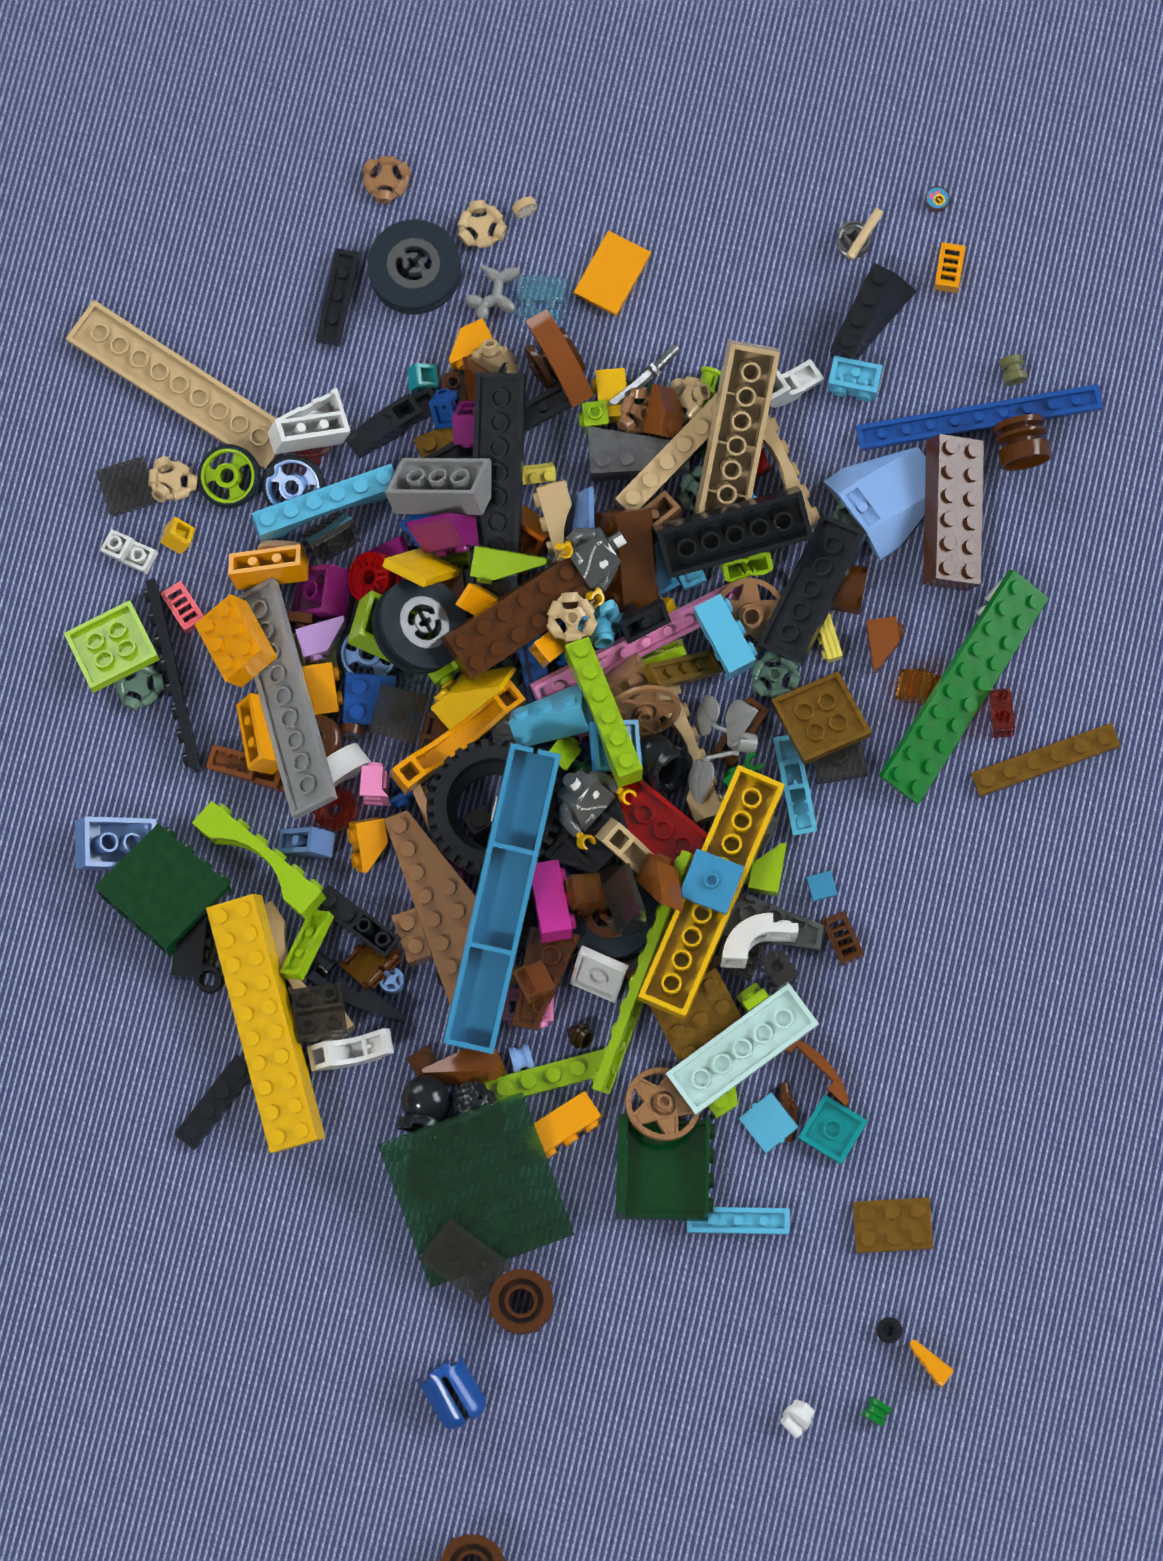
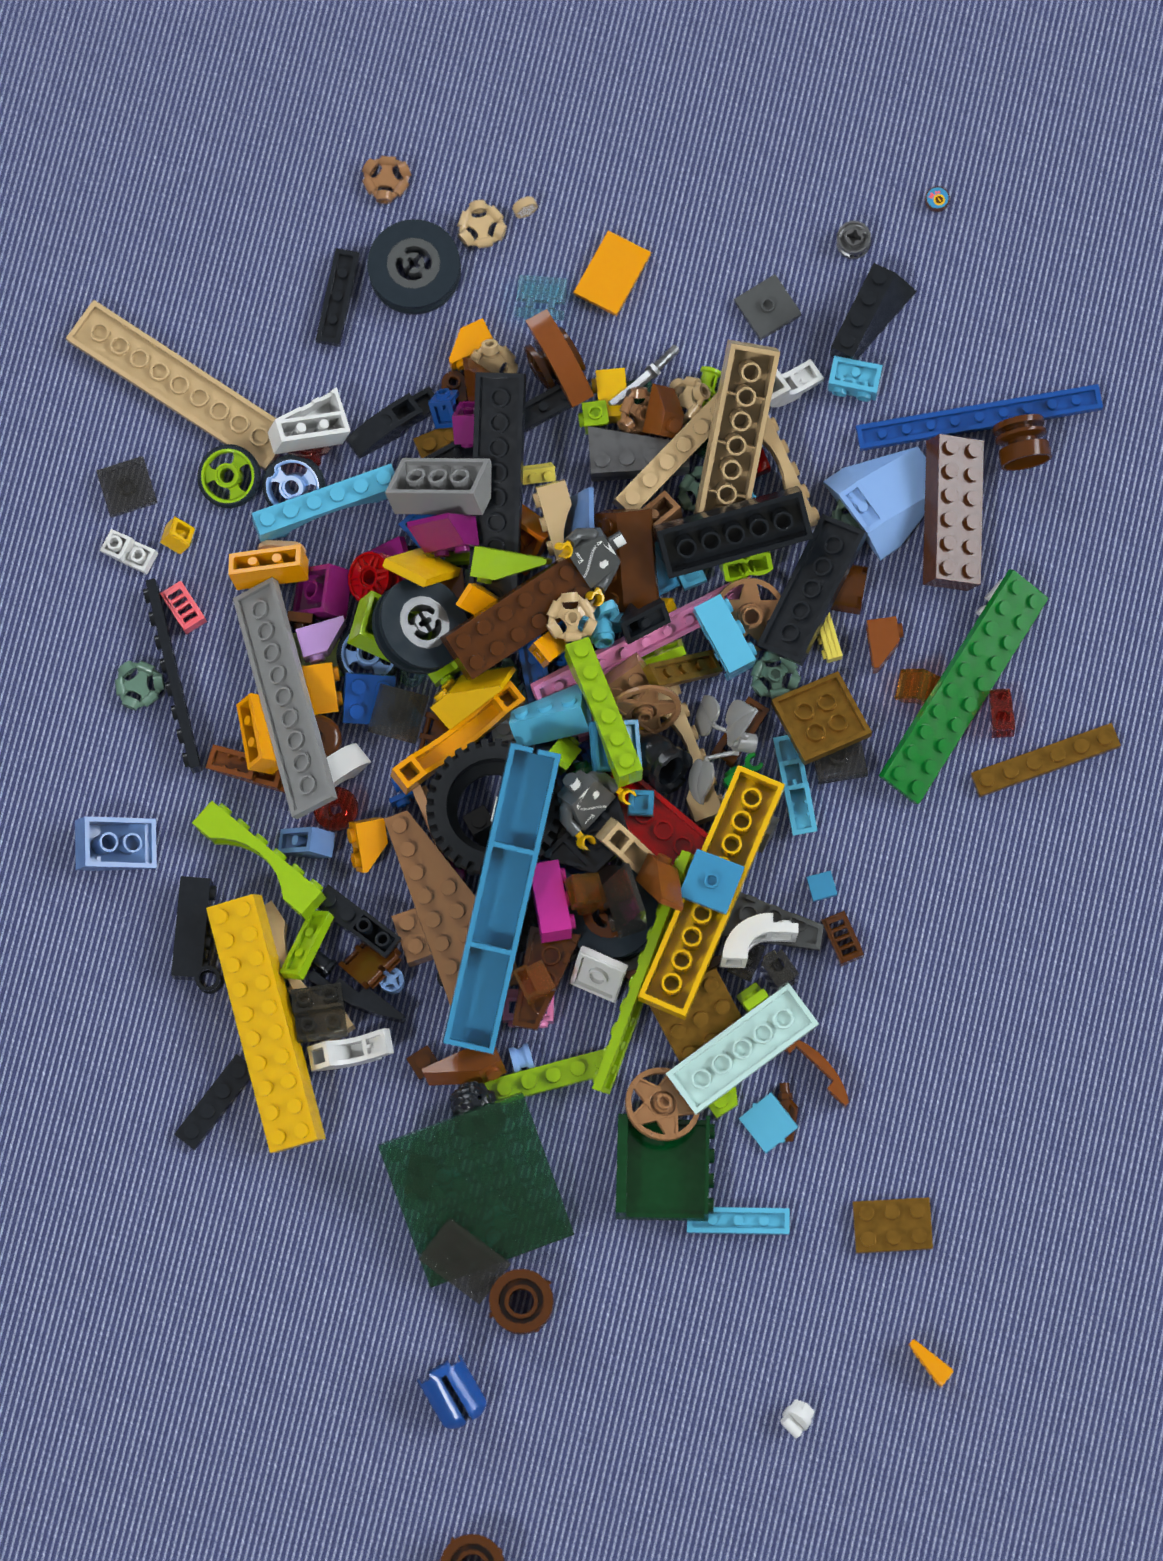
(111, 646): lime plate -> none
(163, 888): dark green panel -> none
(167, 482): tan piece -> none
(235, 640): light orange brick -> none
(331, 537): clear smoke slope -> none
(351, 731): reddish brown tile -> none
(375, 785): bright pink window -> none
(423, 376): teal slope -> none
(423, 1102): black tile -> none
(504, 303): light grey piece -> none
(566, 1123): light orange brick -> none
(580, 1036): dark brown plate -> none
(642, 804): none -> dark azure tile
(767, 307): none -> dark grey plate
(767, 872): lime slope -> none
(832, 1129): teal plate -> none
(864, 234): tan piece -> none
(876, 1411): green wheel -> none
(889, 1322): black plate -> none
(948, 285): light orange slope -> none
(1013, 370): olive wheel -> none

